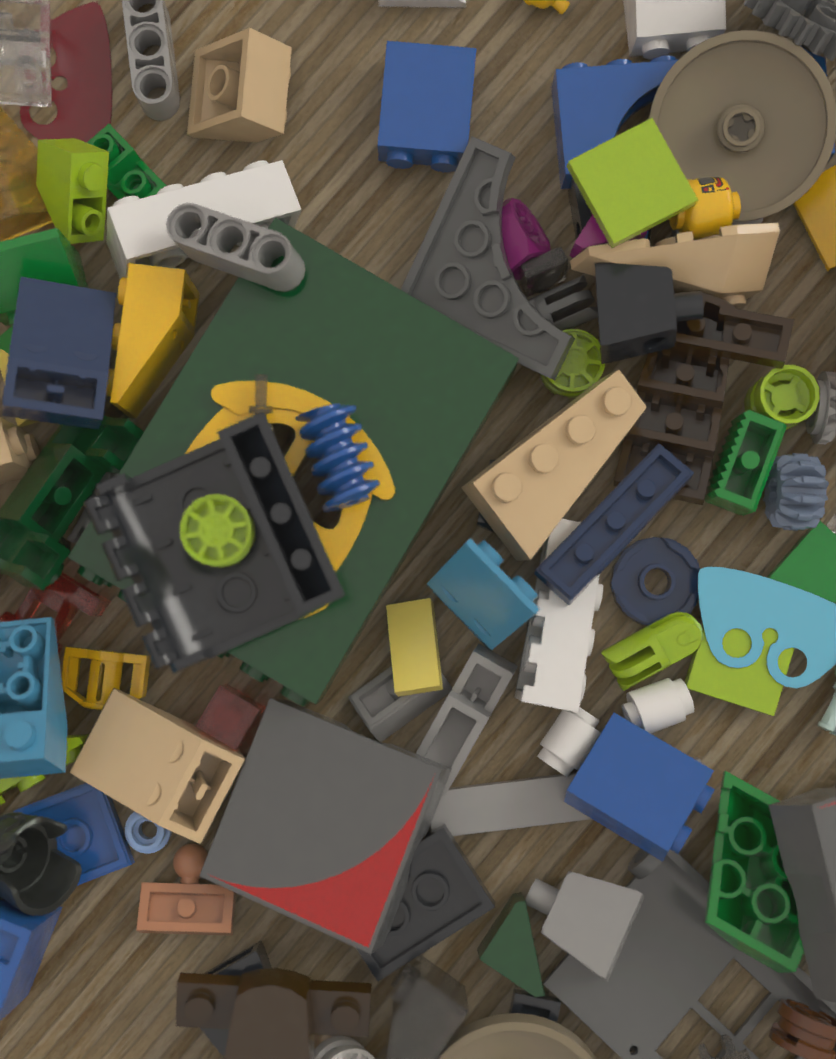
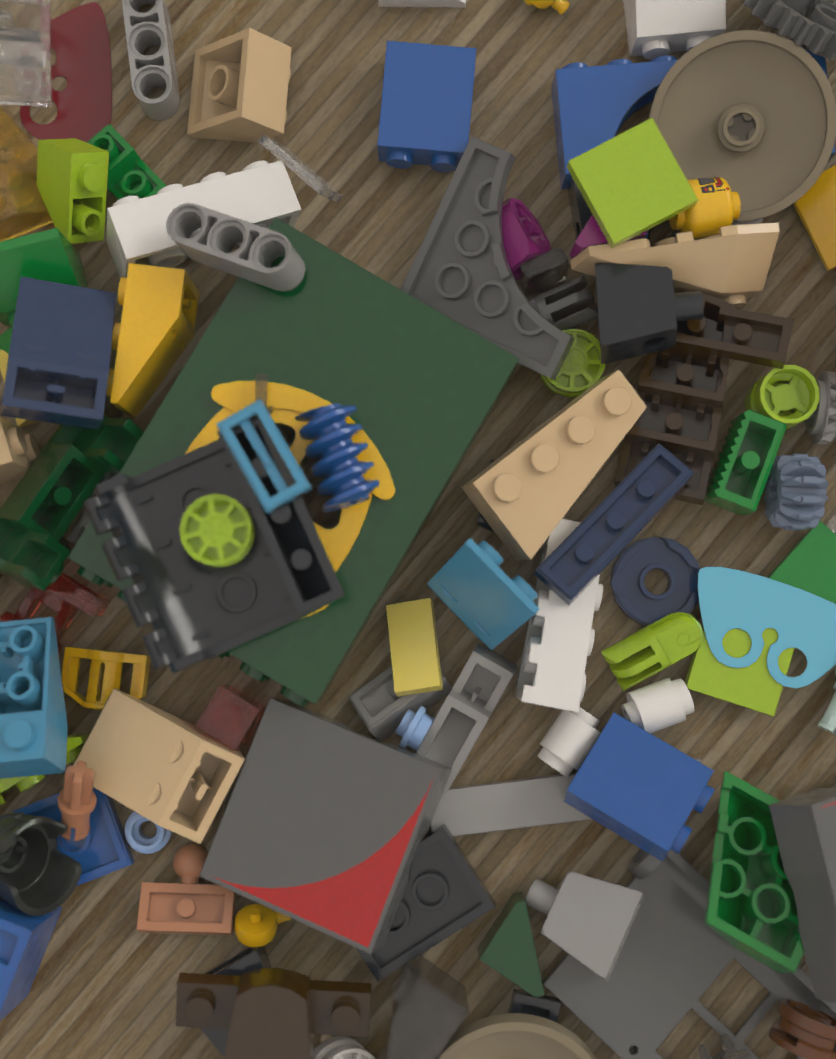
(77, 800): none -> nougat axle
(257, 925): none -> yellow piece
(285, 494): none -> dark azure tile
(300, 168): none -> clear window
(414, 728): none -> light blue plate

